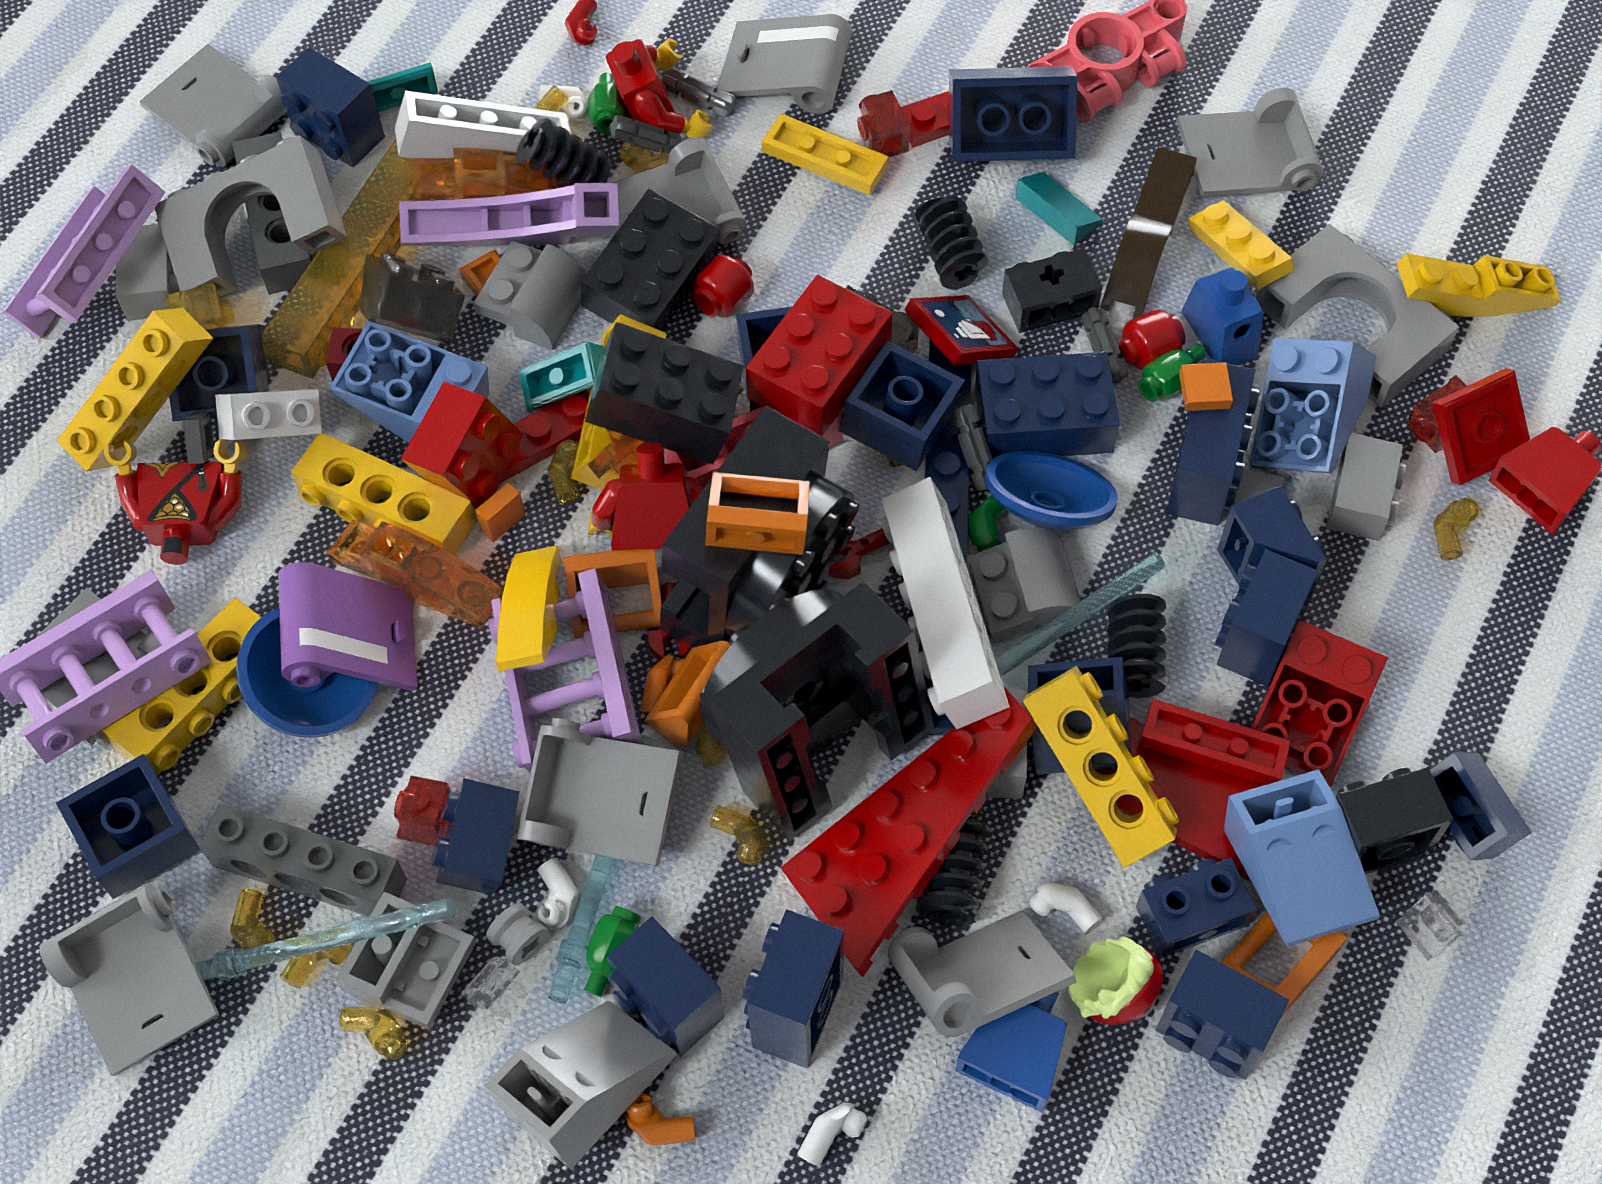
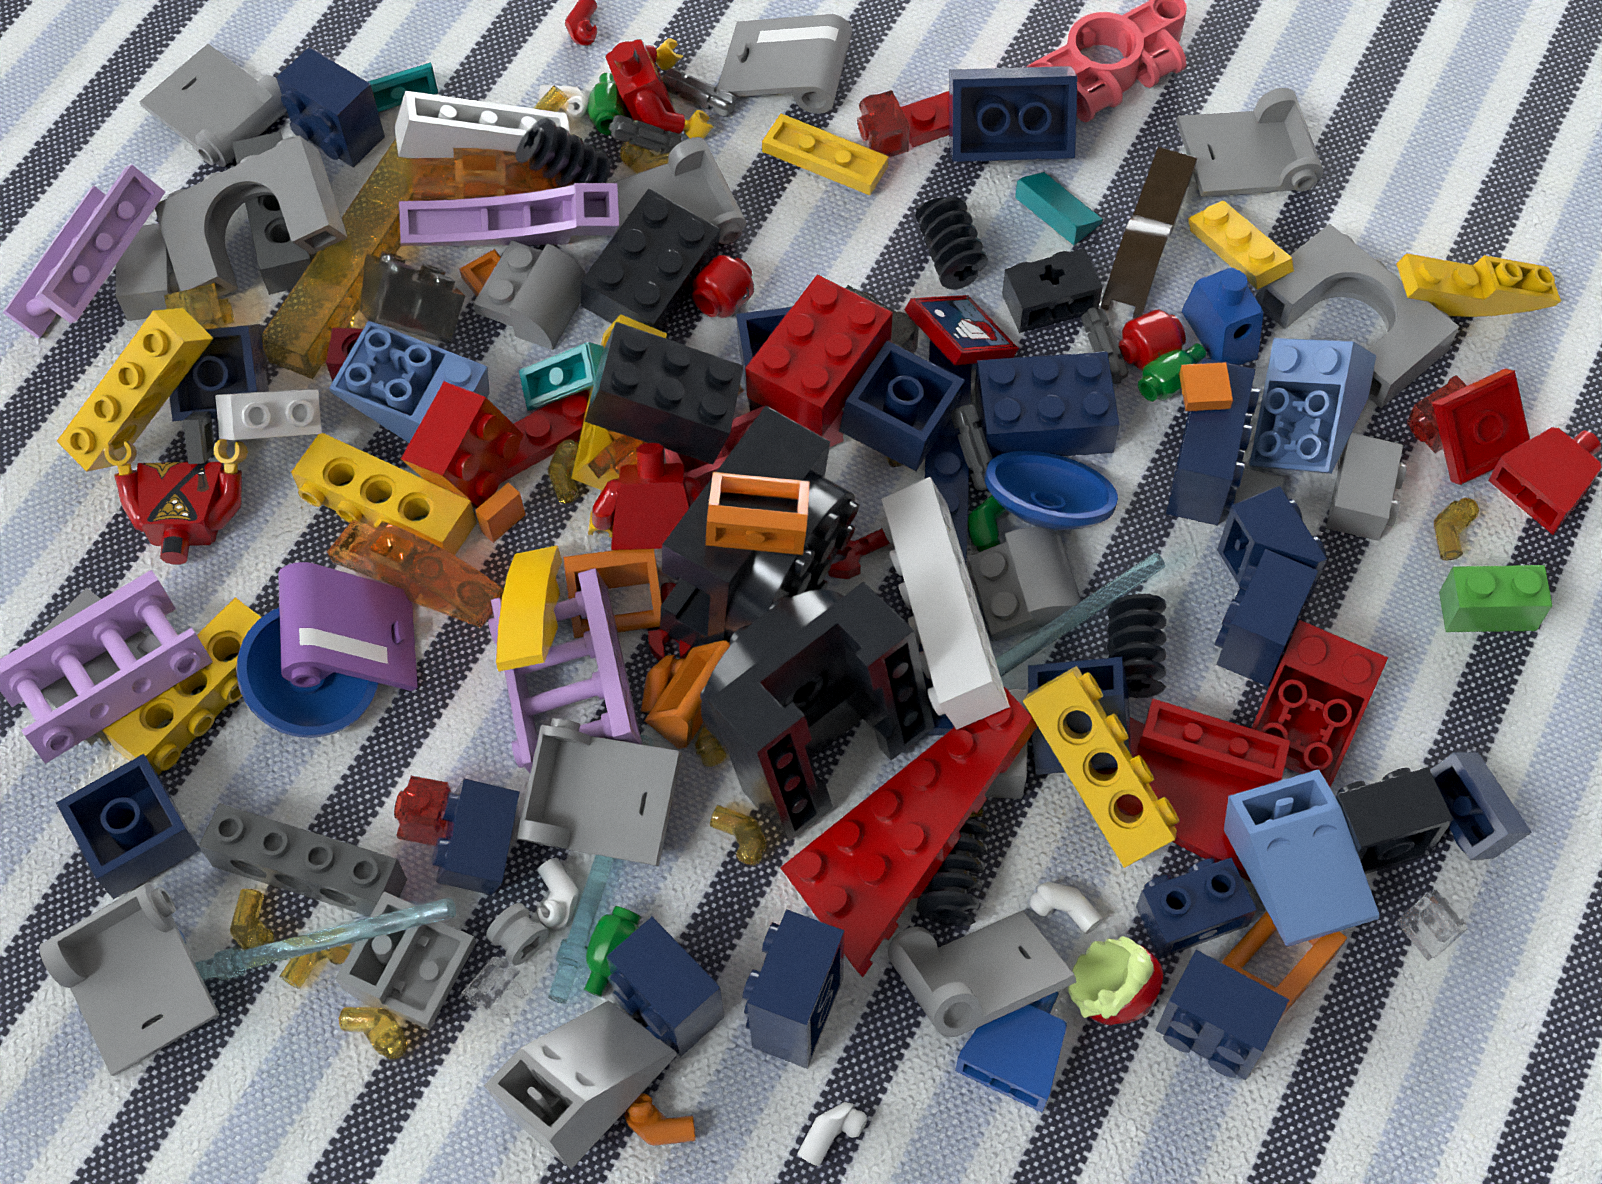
(1495, 598): none -> bright green brick

